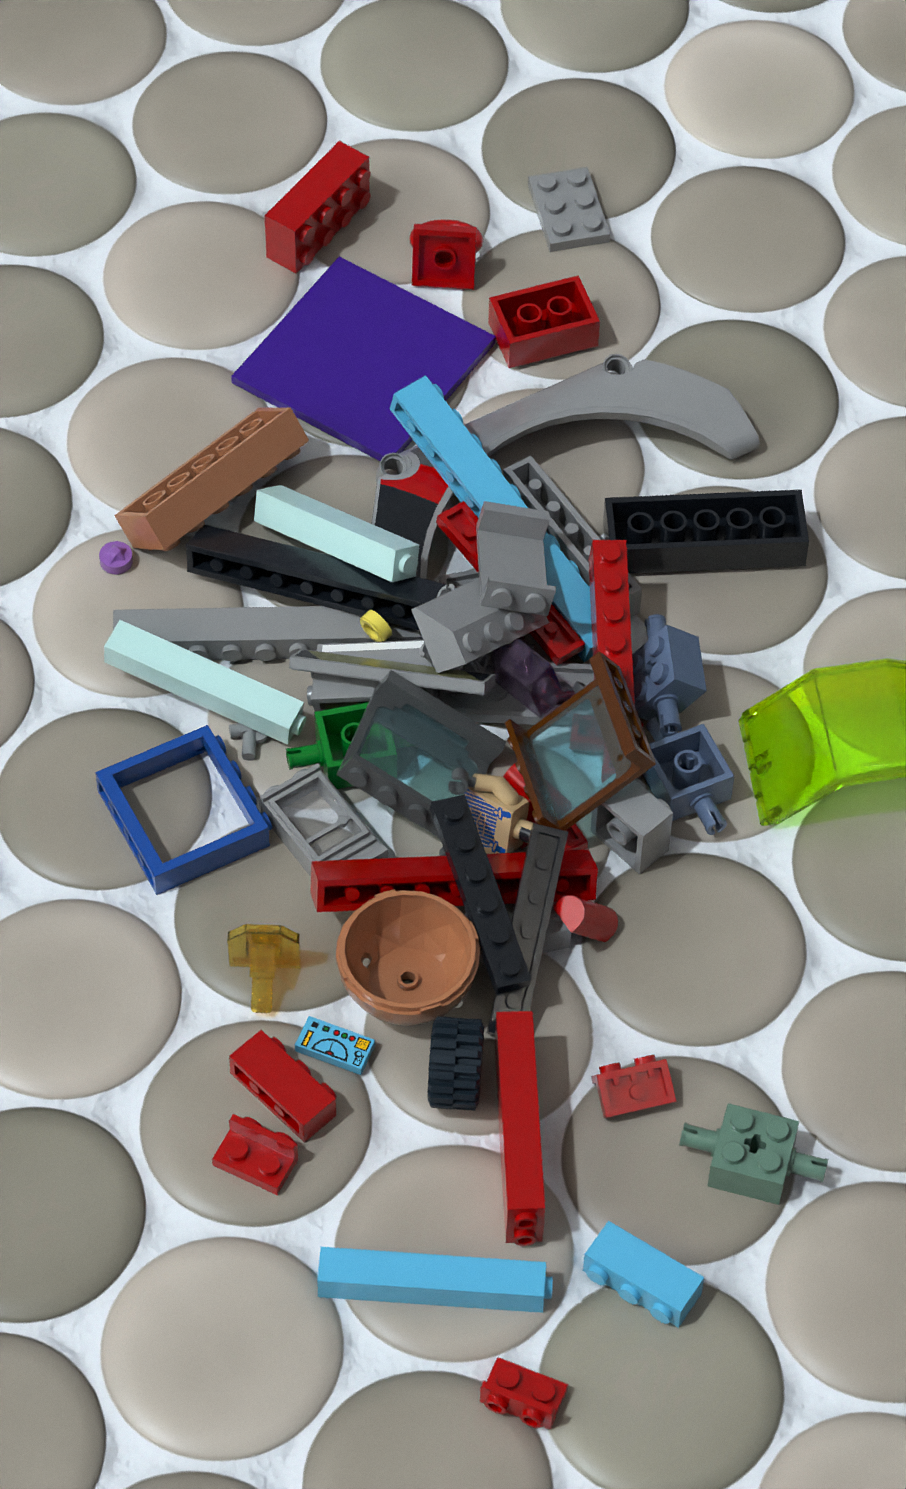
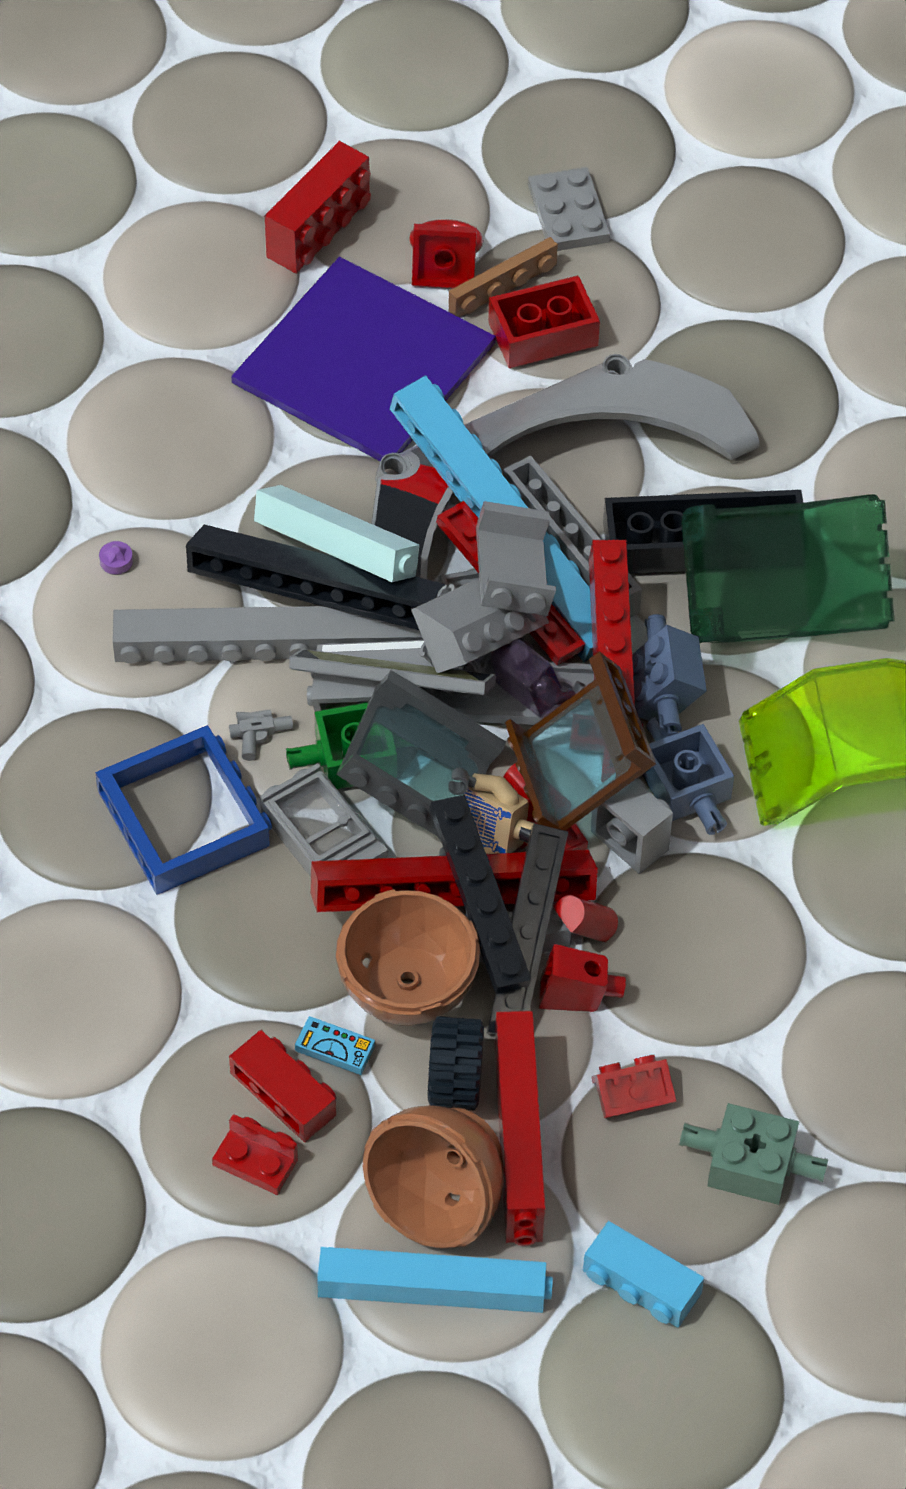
(204, 682): light aqua brick -> none
(212, 479): nougat brick -> none
(263, 950): clear yellow piece -> none
(375, 626): light yellow tile -> none
(423, 1158): none -> nougat piece
(503, 277): none -> medium nougat plate
(523, 1394): red bracket -> none
(577, 980): none -> red torso
(787, 569): none -> clear green windscreen

